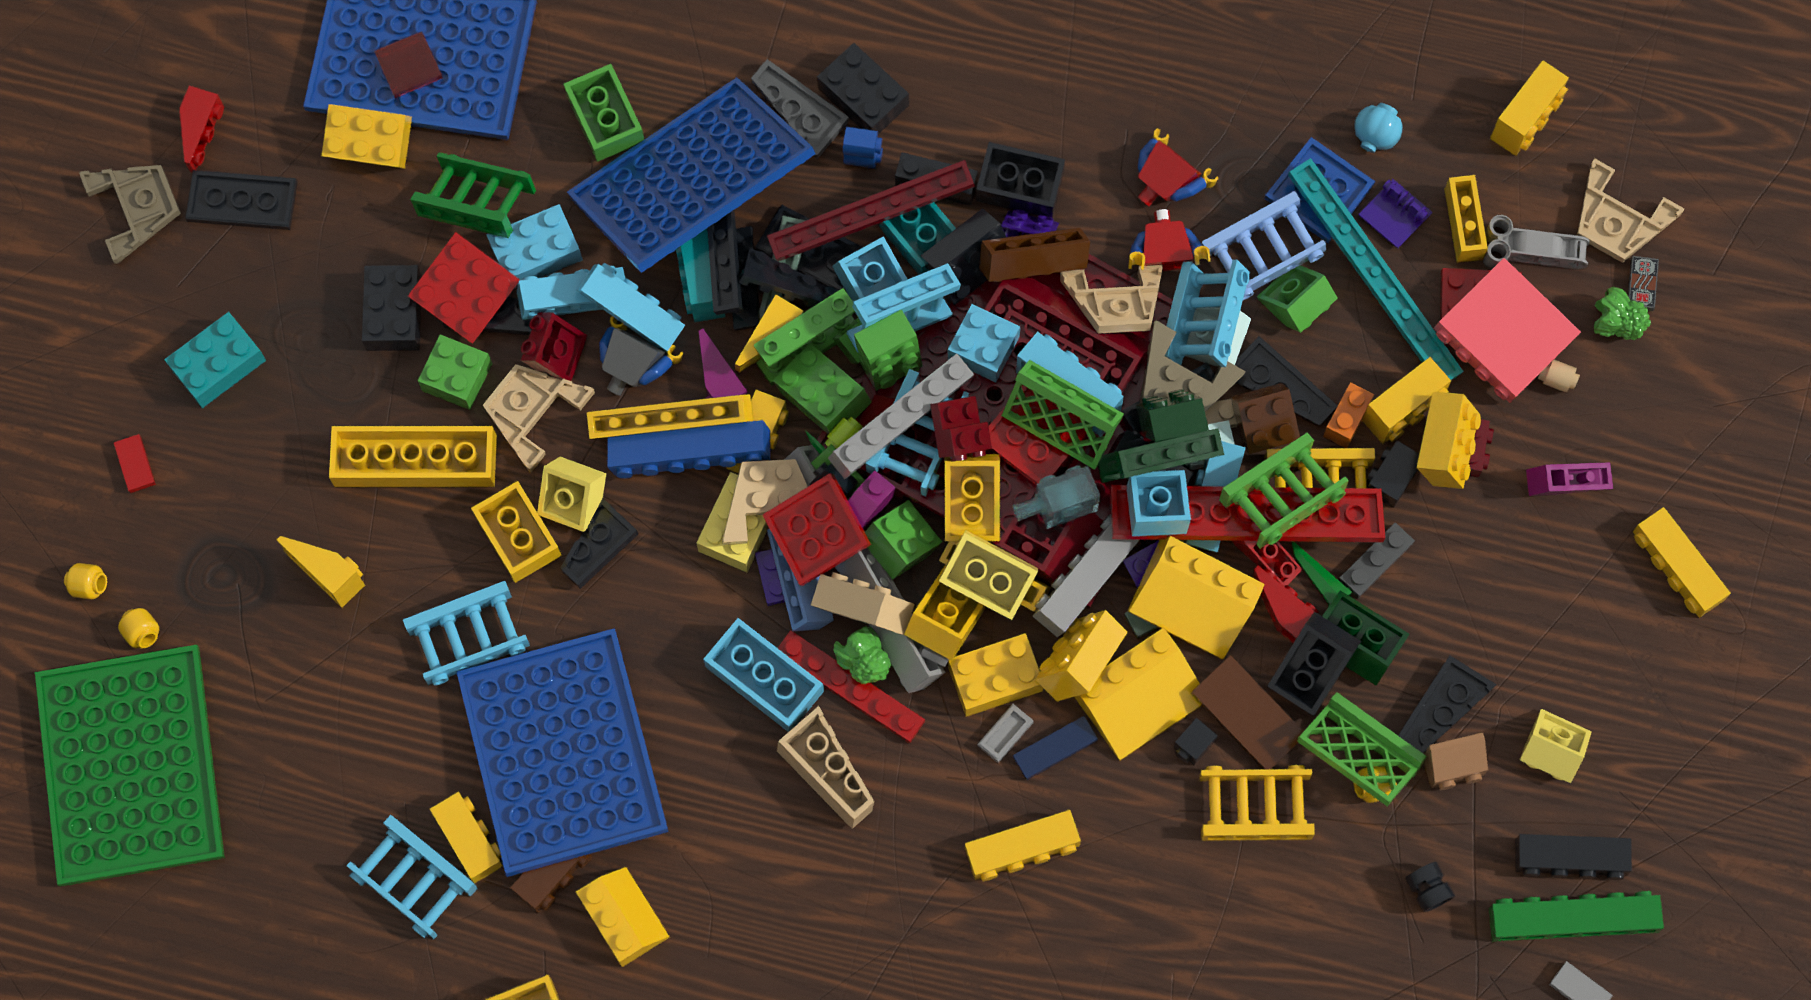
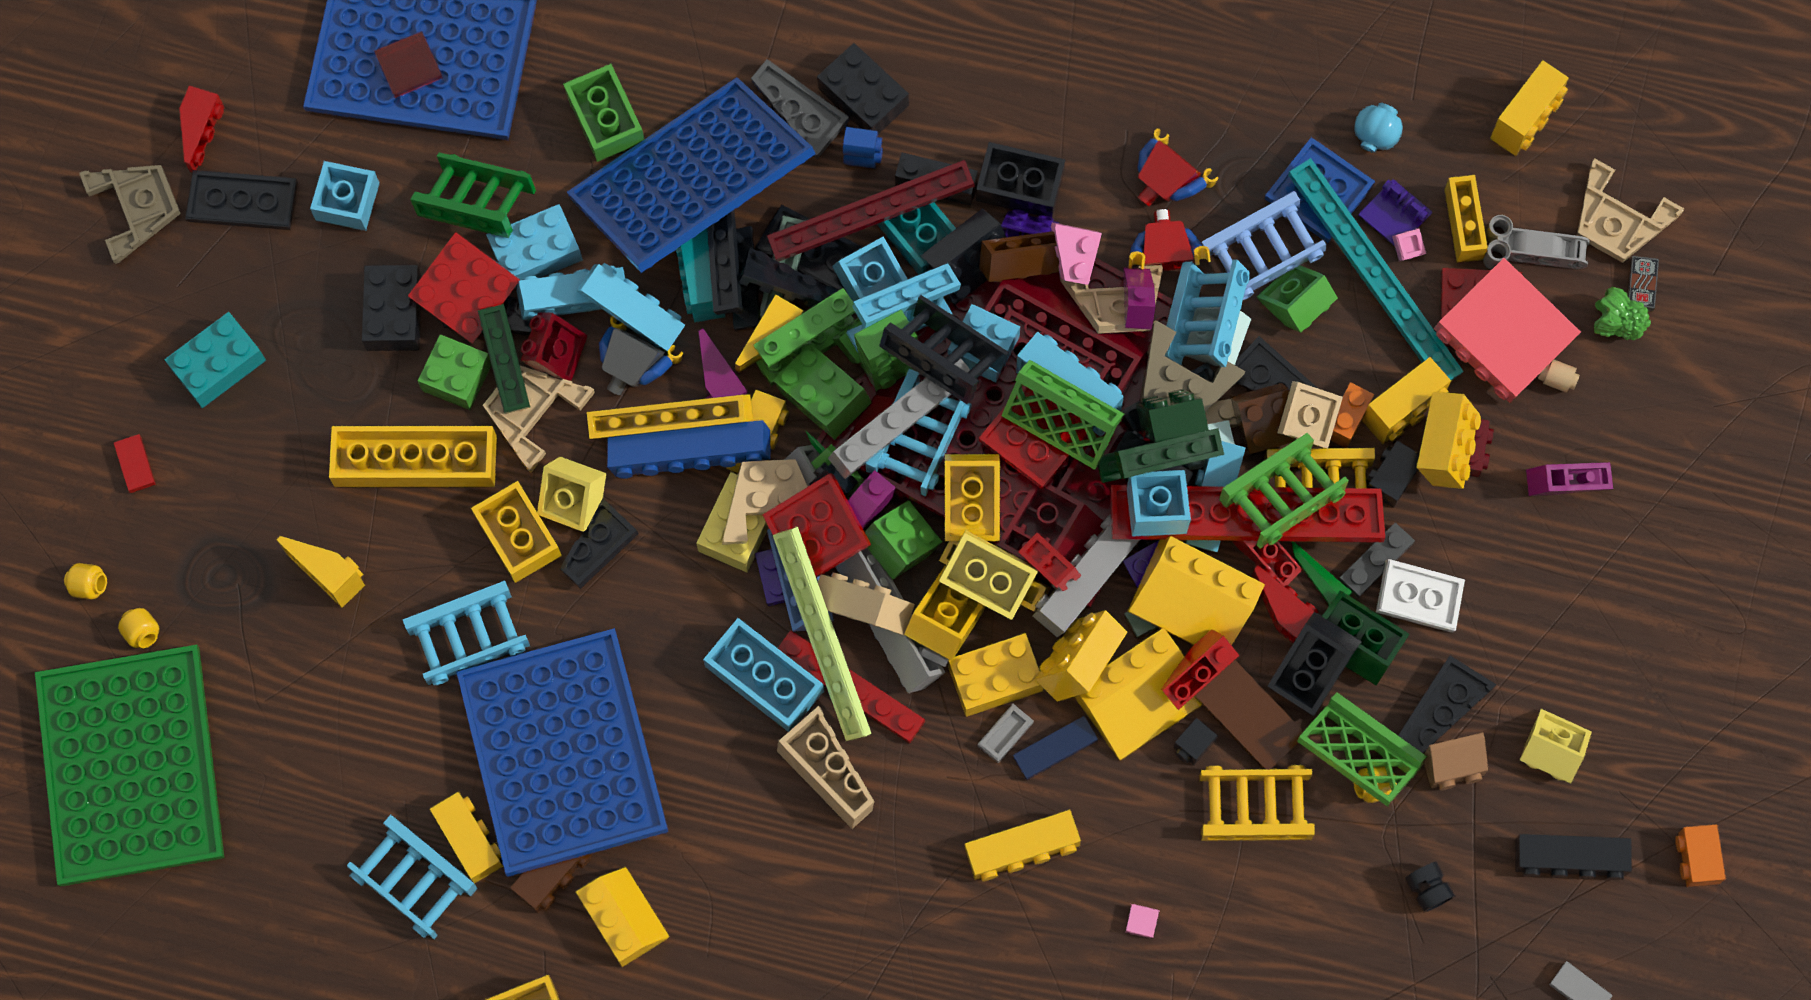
(344, 195): none -> medium azure brick
(366, 136): yellow brick -> none
(504, 359): none -> dark green tile
(821, 634): none -> yellowish green tile
(843, 431): lime brick -> none
(863, 656): bright green hair -> none
(934, 366): none -> black fence
(959, 429): dark red plate -> none
(1049, 562): none -> red hinge
(1062, 498): clear light blue brick -> none
(1075, 251): none -> bright pink wing
(1138, 298): none -> magenta slope
(1142, 921): none -> bright pink tile
(1199, 667): none -> red slope
(1310, 412): none -> tan plate
(1409, 245): none -> bright pink tile
(1420, 595): none -> white tile
(1576, 917): green brick -> none
(1680, 562): yellow brick -> none
(1700, 855): none -> orange brick

